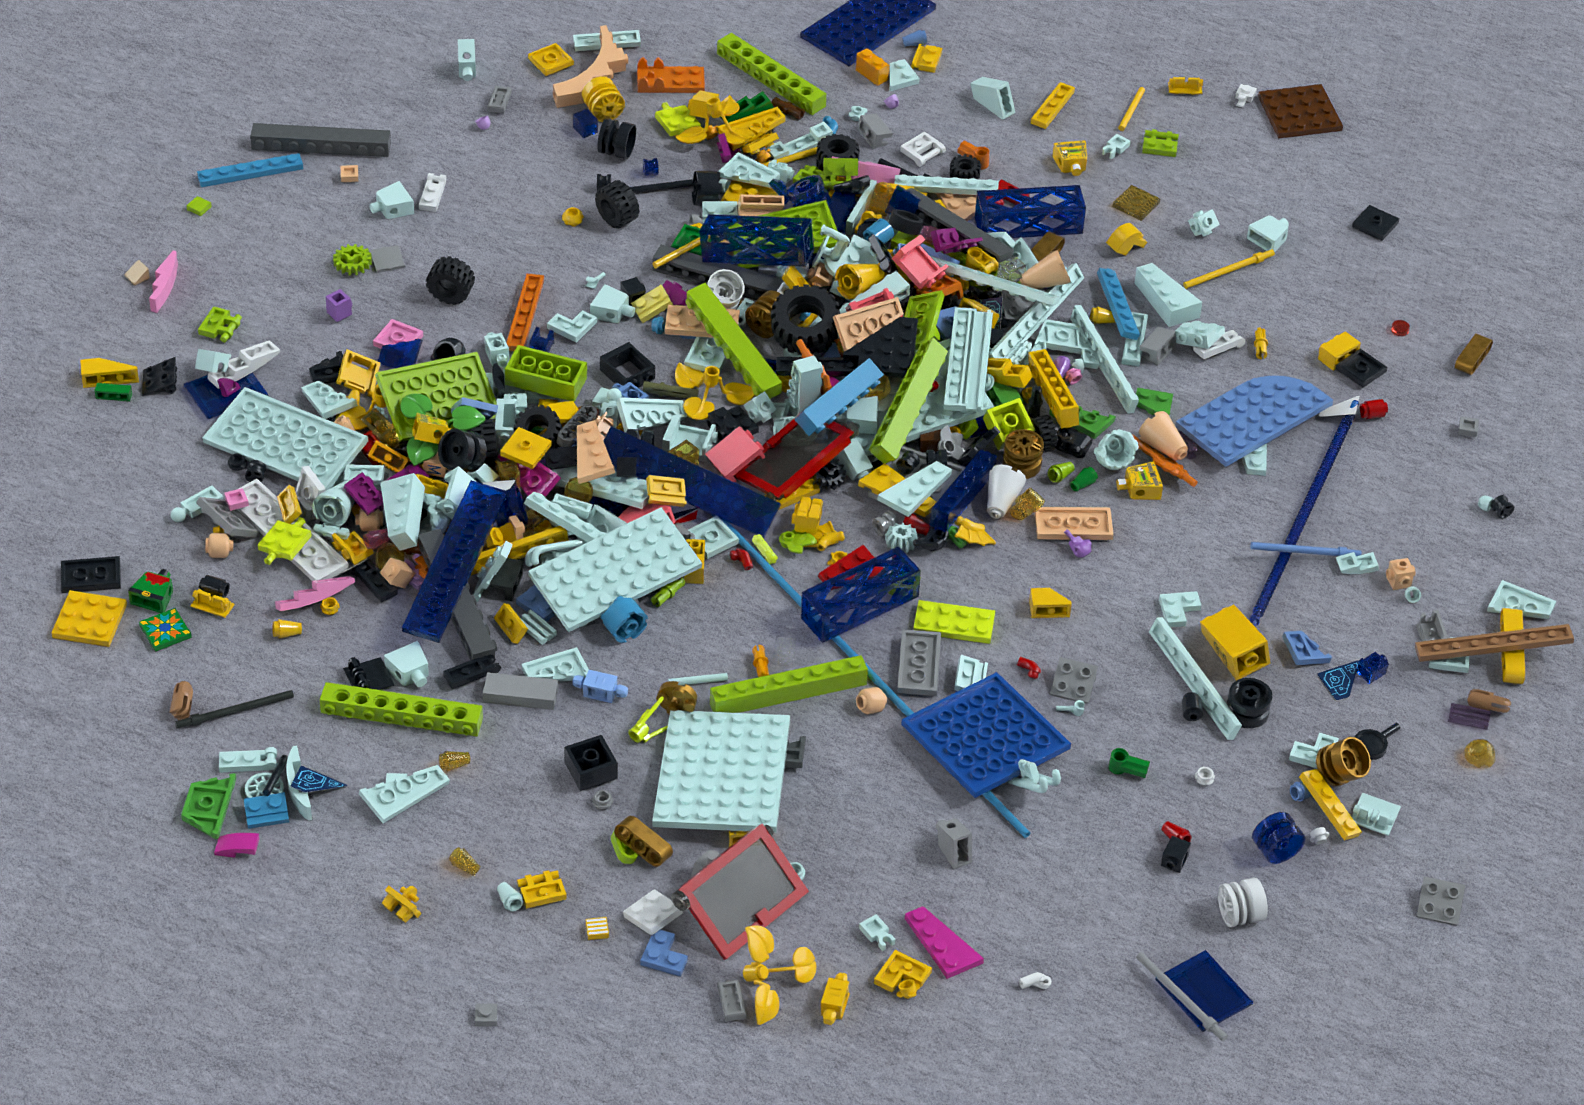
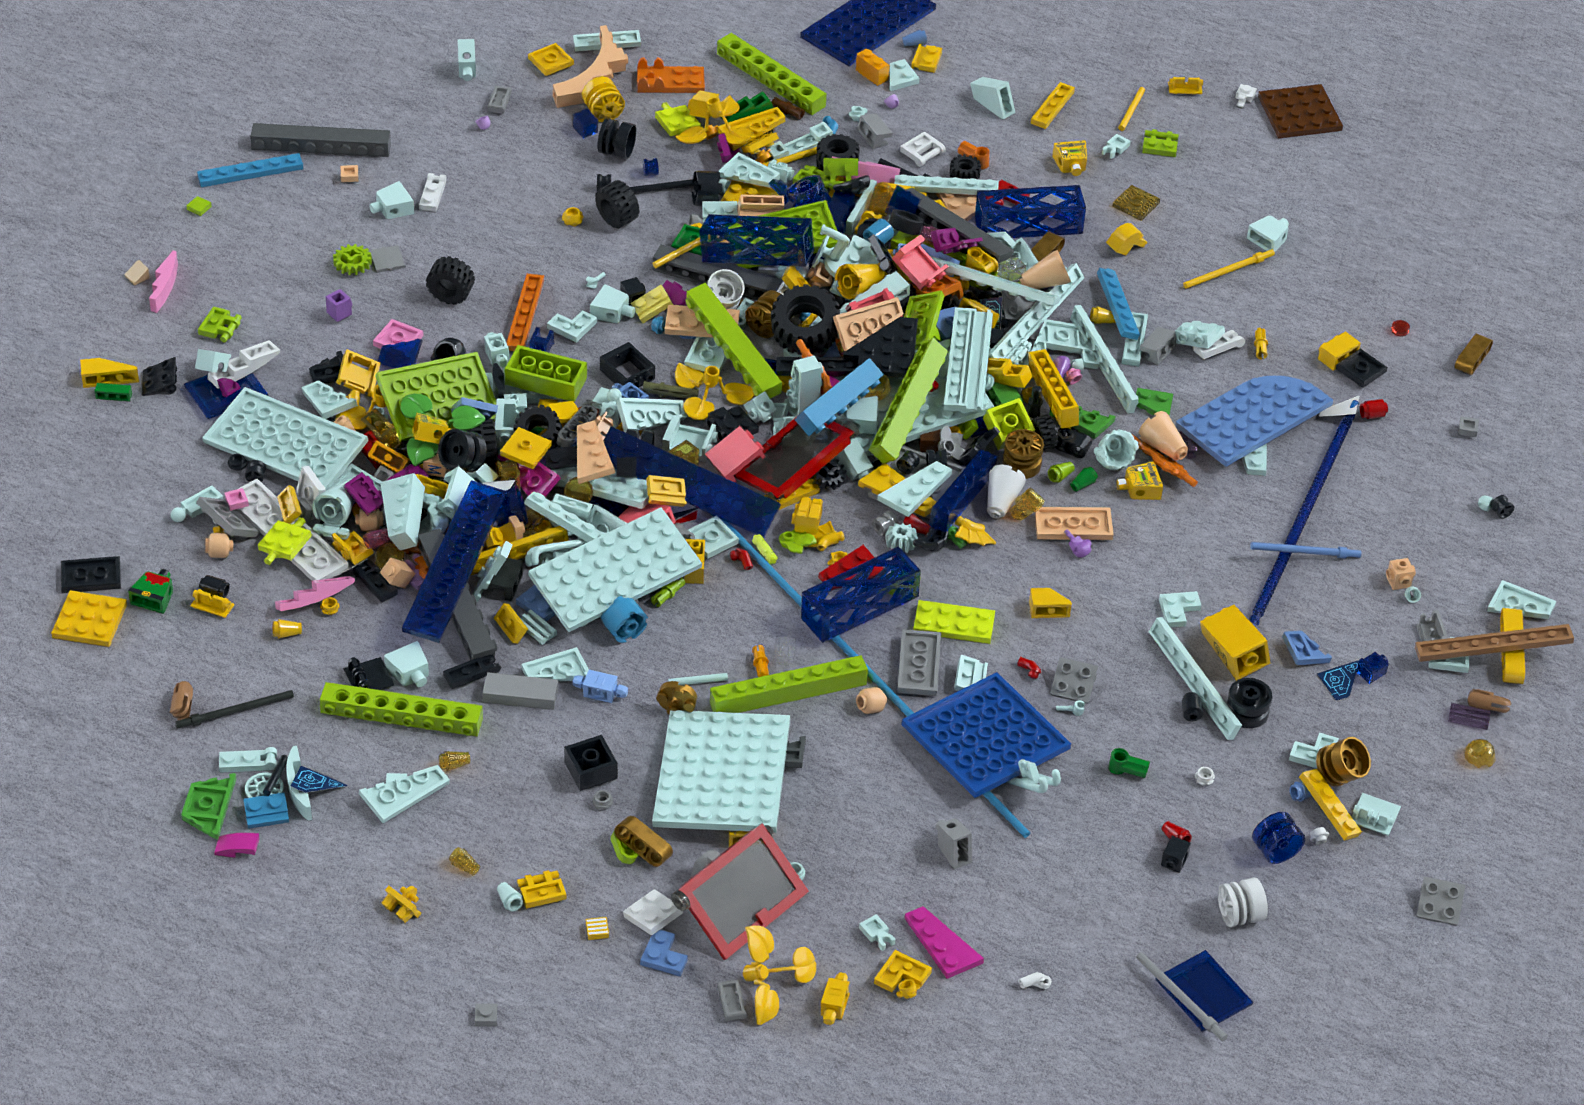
(165, 629): tile -> none
(375, 472): light aqua plate -> none
(640, 729): neon yellow plant -> none
(1167, 296): light aqua wedge -> none
(1203, 222): light aqua brick -> none
(1357, 564): light aqua slope -> none
(1375, 222): black plate -> none
(1375, 741): black piece -> none

